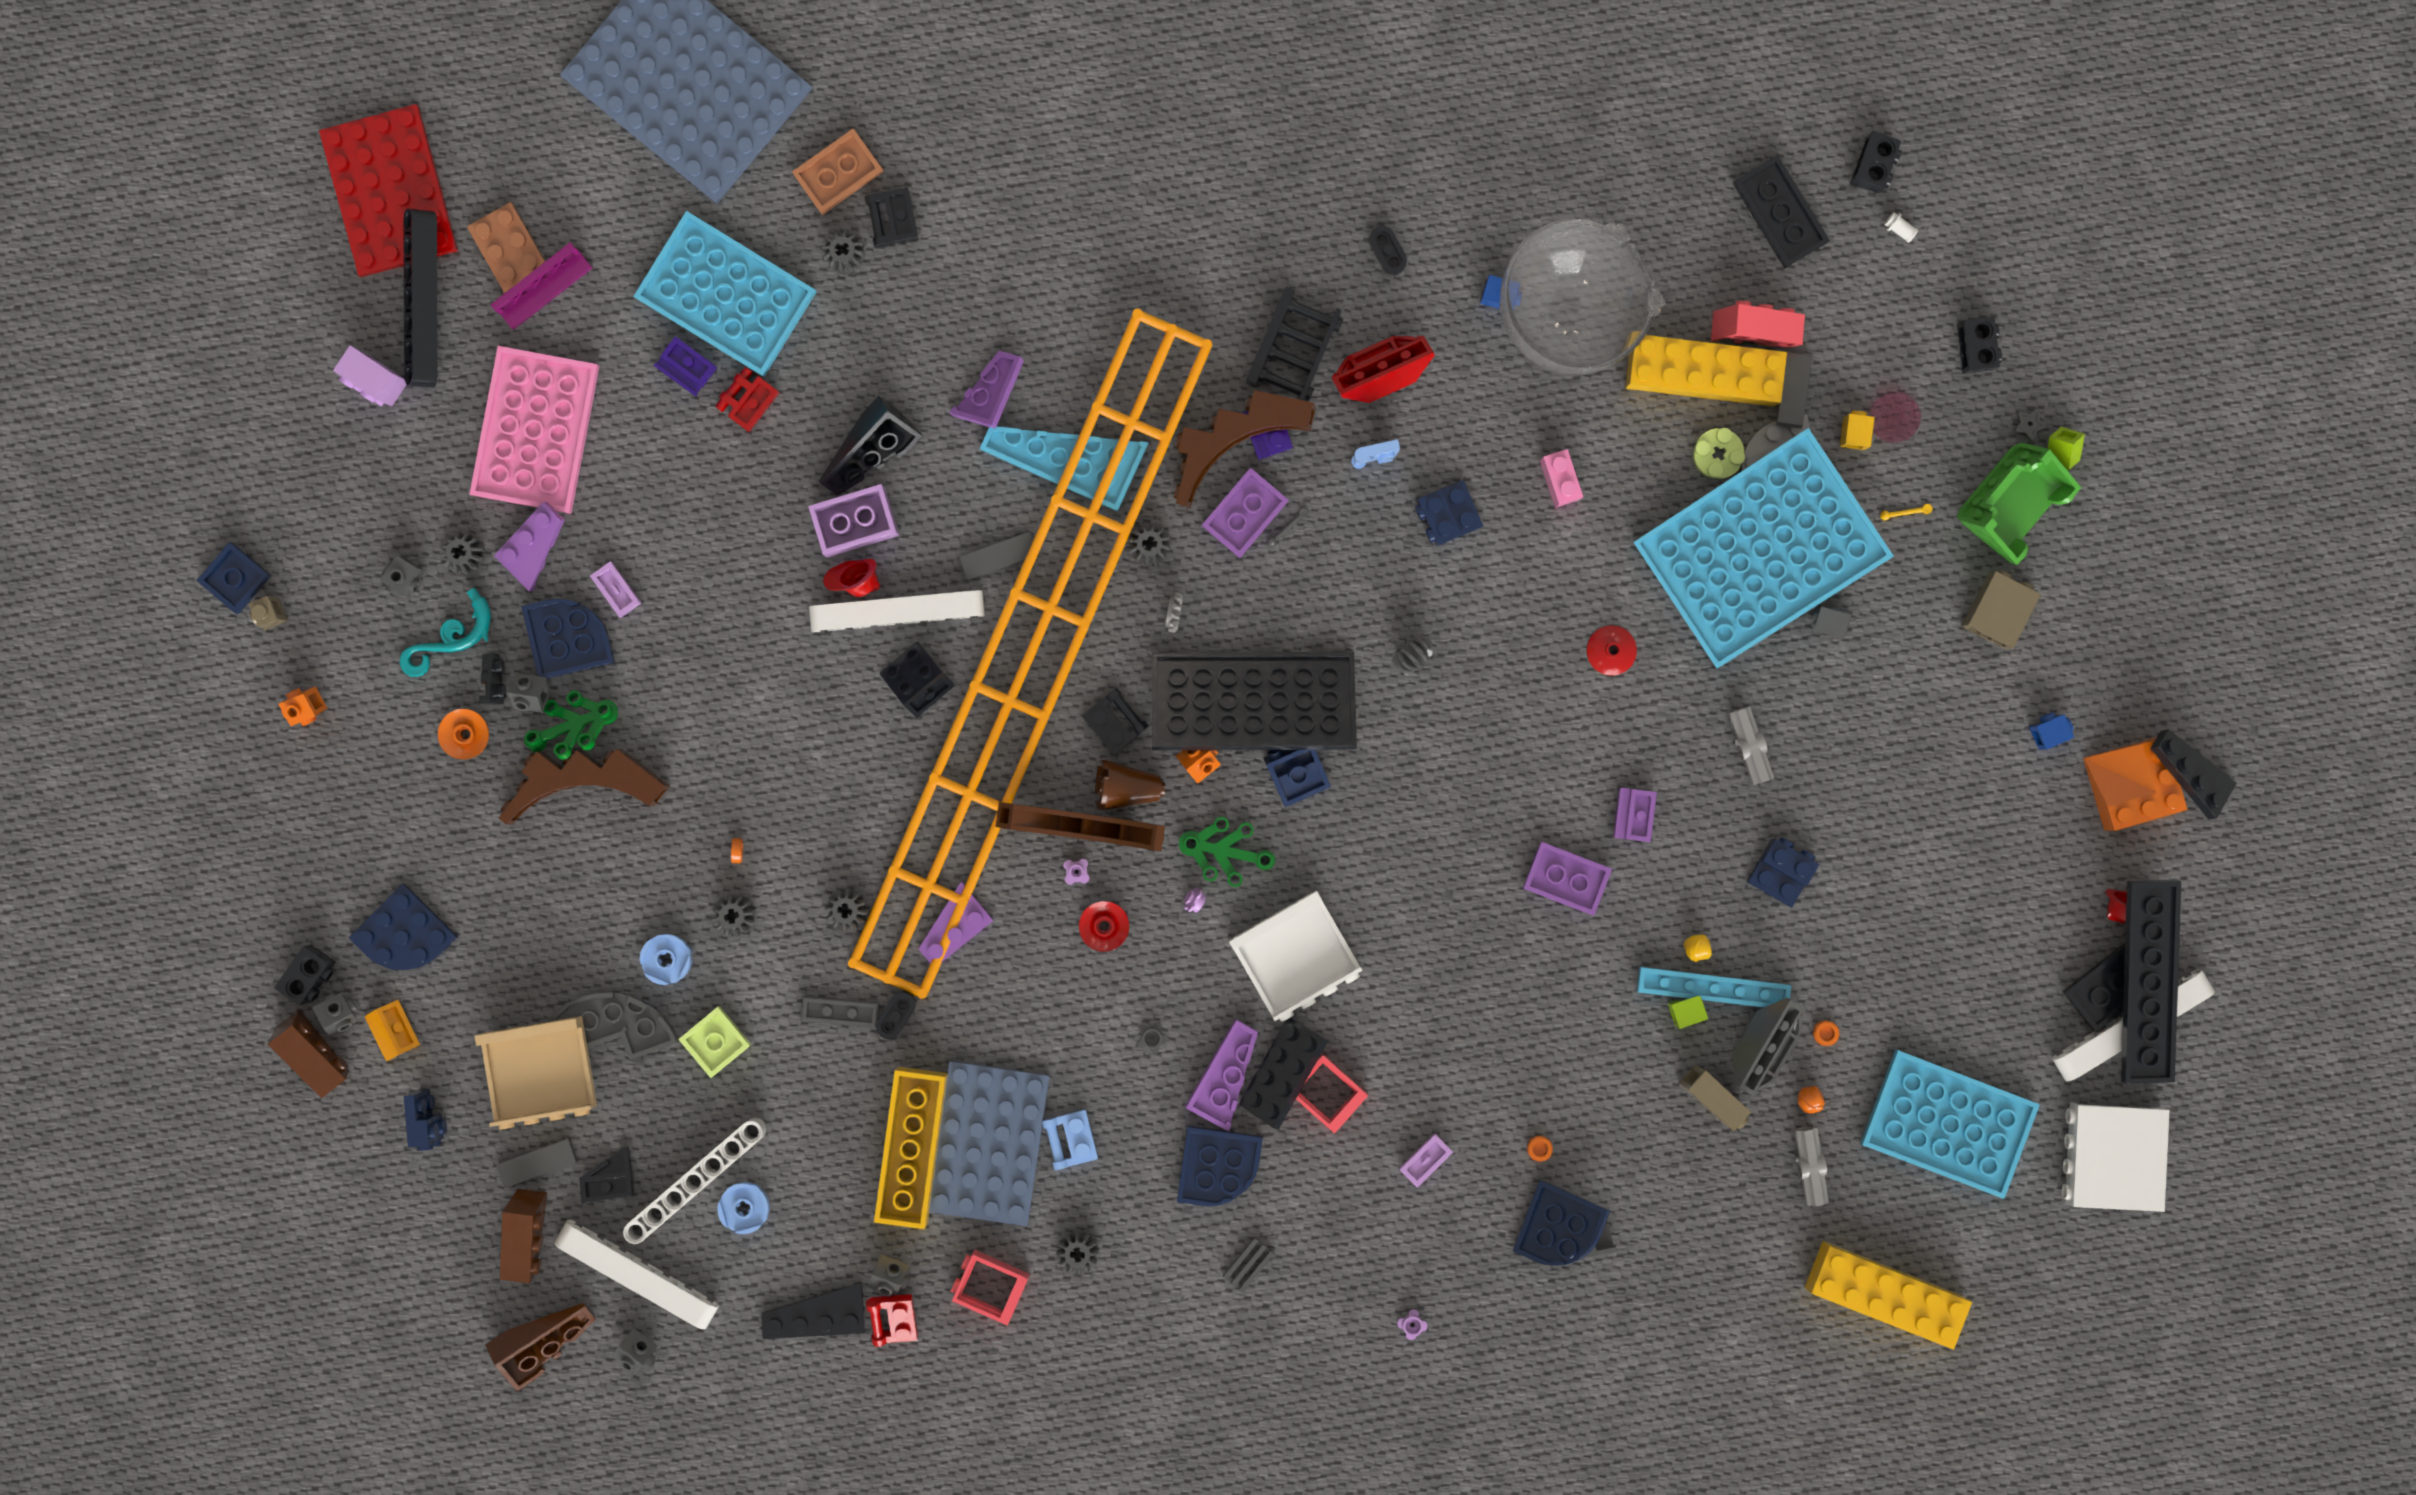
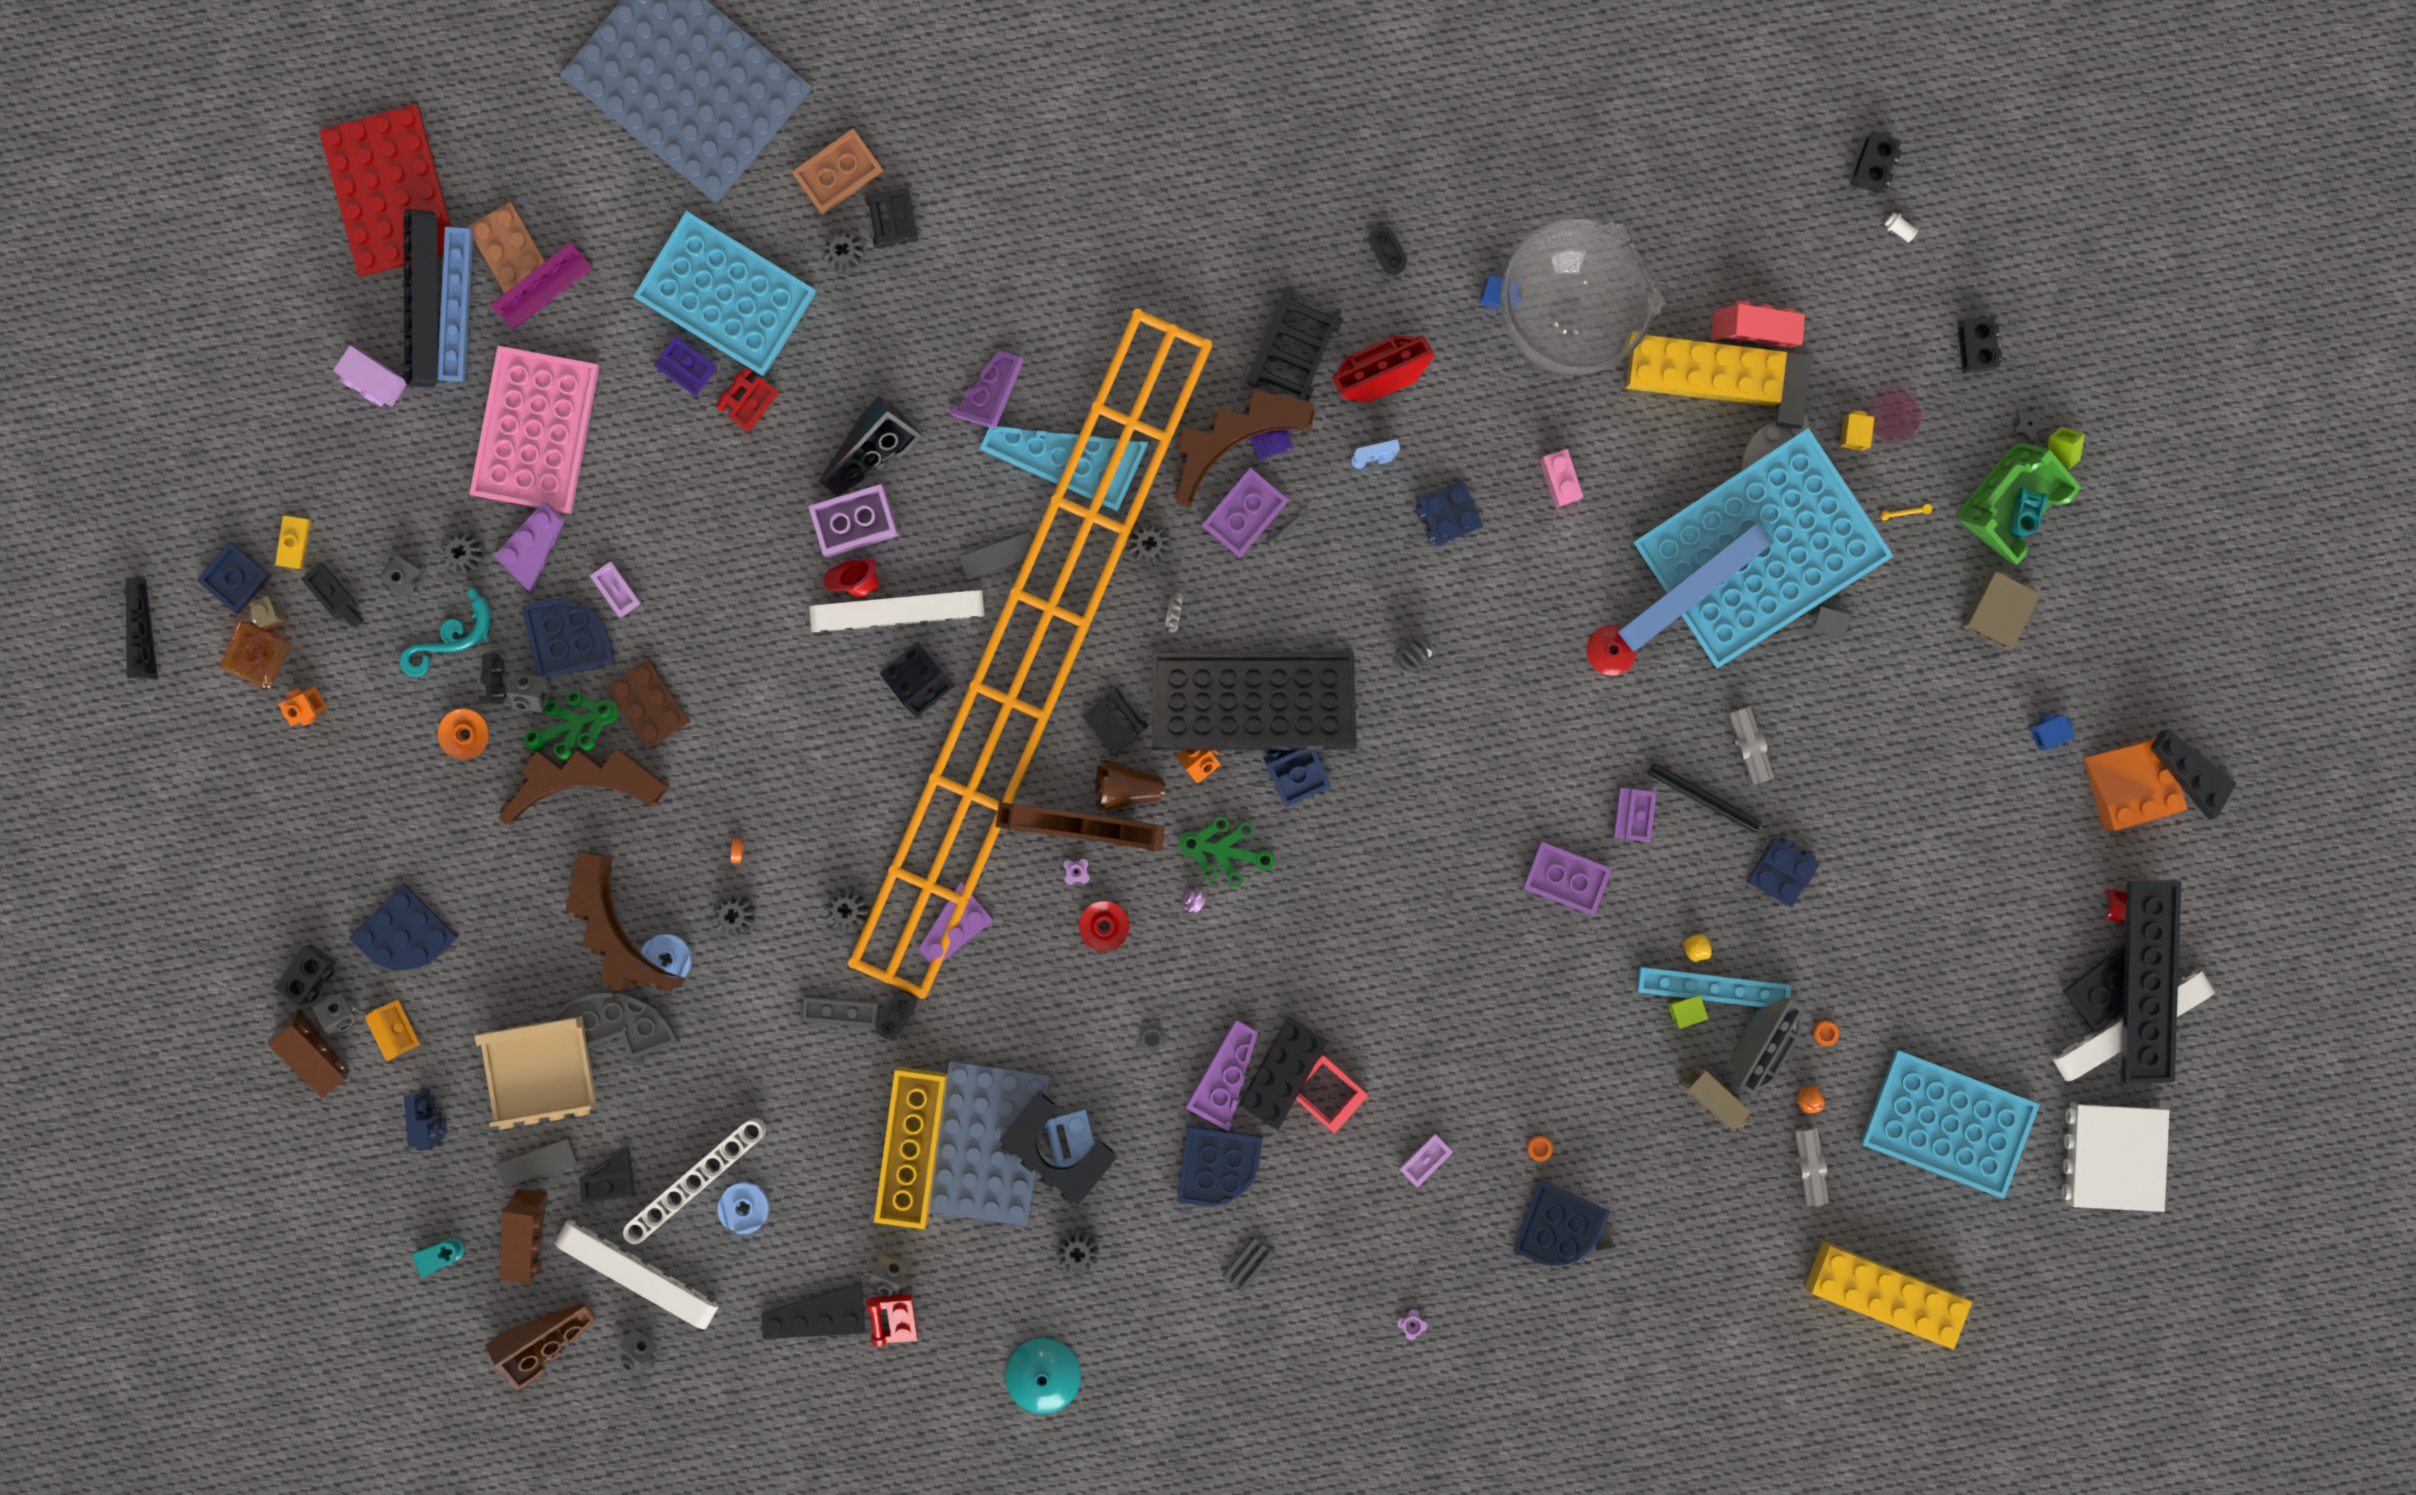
(139, 634): none -> black wing
(241, 662): none -> clear orange brick
(292, 542): none -> yellow plate
(332, 594): none -> black hinge
(435, 1256): none -> teal piece
(455, 304): none -> medium blue plate
(592, 901): none -> reddish brown arch
(647, 704): none -> reddish brown plate
(715, 1041): yellowish green plate -> none
(979, 1306): coral window -> none
(1048, 1359): none -> teal dish
(1073, 1180): none -> black arch
(1296, 956): white panel -> none
(1696, 587): none -> medium blue beam
(1704, 798): none -> black axle
(1722, 439): yellowish green plate -> none
(1781, 212): black plate -> none
(2028, 507): none -> teal piece

